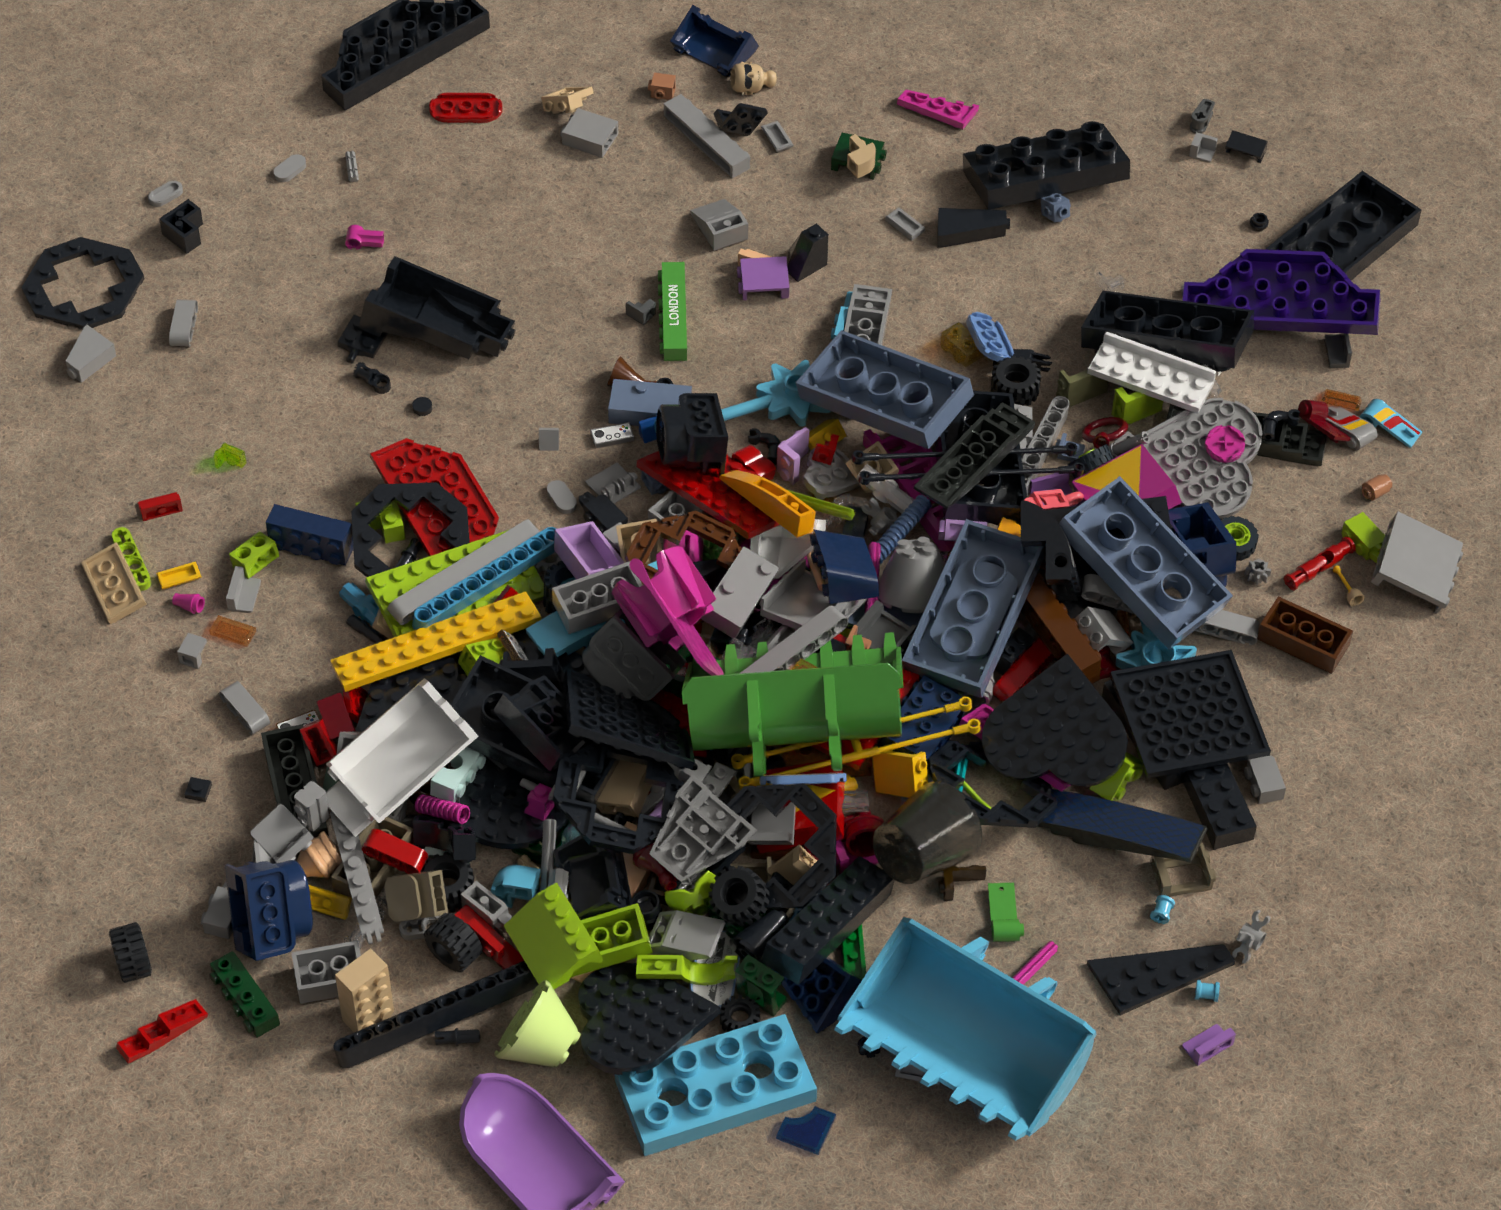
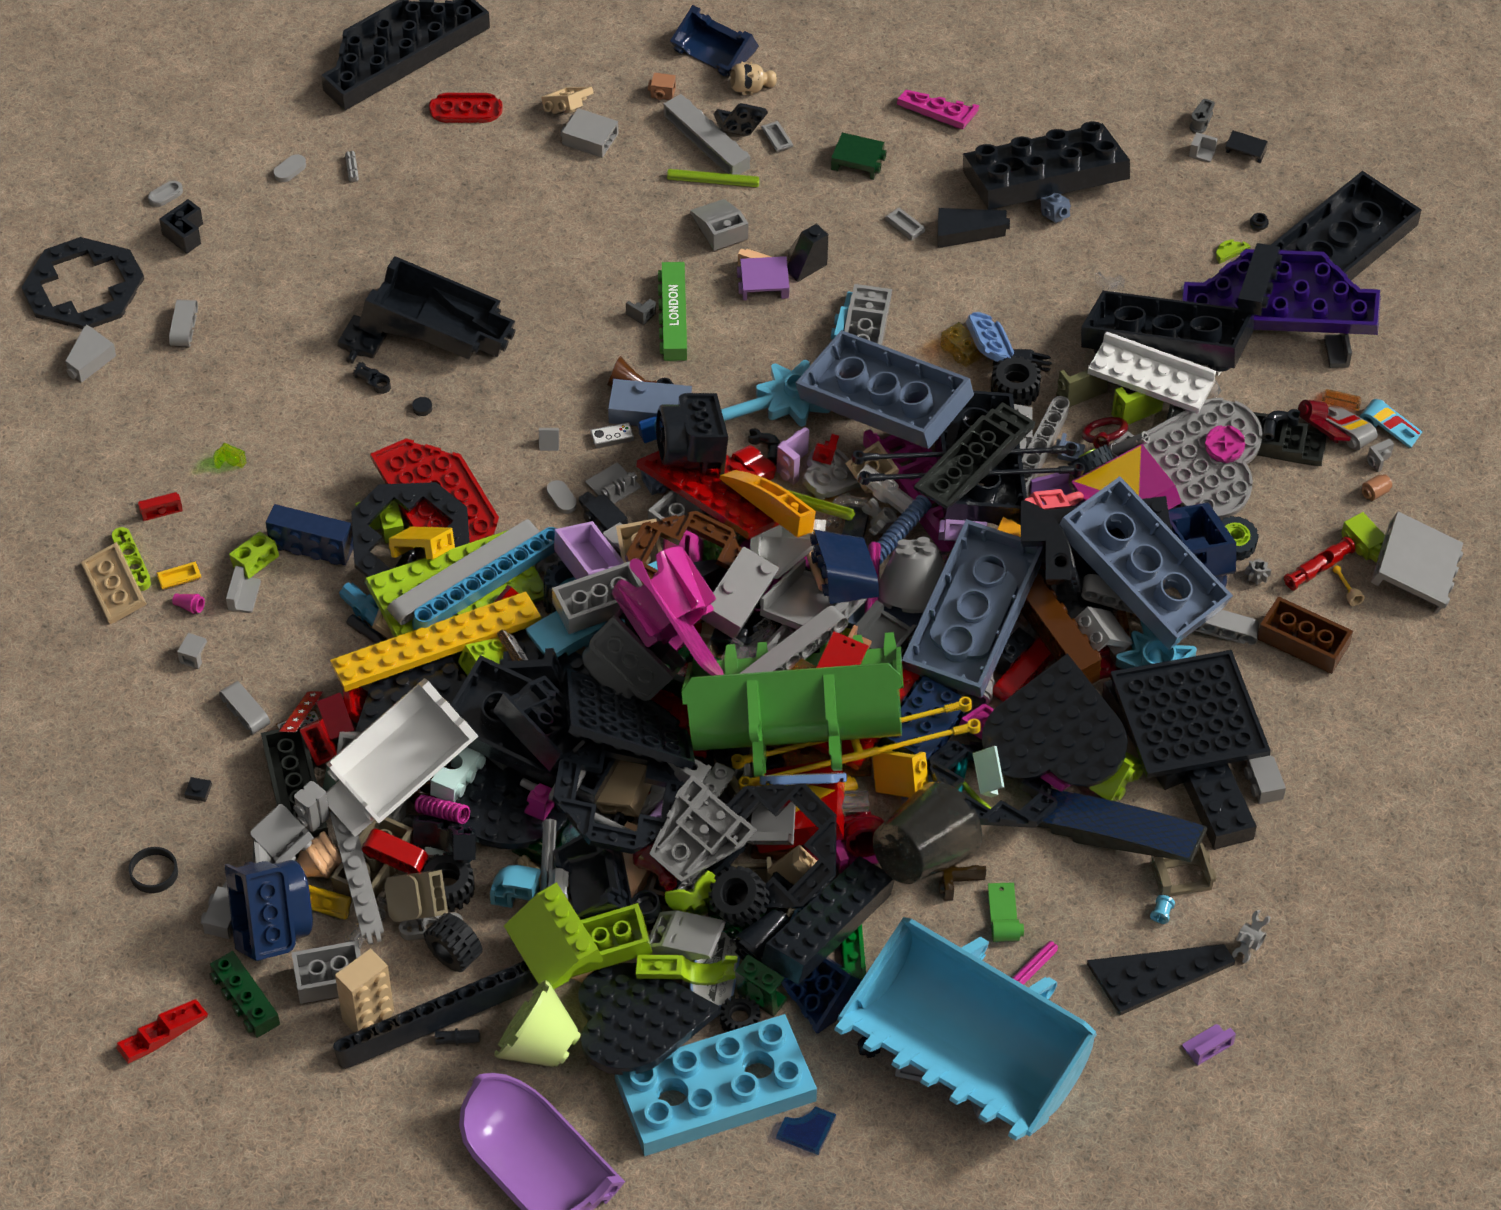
(130, 952): black tyre -> none
(148, 852): none -> black tyre
(232, 631): clear orange tile -> none
(301, 711): none -> red sticker
(358, 237): dark pink piece -> none
(434, 540): none -> yellow panel
(486, 906): light grey hinge -> none
(492, 943): red bracket -> none
(713, 178): none -> lime axle
(824, 431): yellow panel -> none
(842, 653): none -> red container
(862, 156): tan brick -> none
(988, 771): none -> light aqua panel
(1207, 990): medium azure bush -> none
(1230, 249): none -> lime tile
(1259, 279): none -> black brick
(1379, 453): none -> light grey bracket

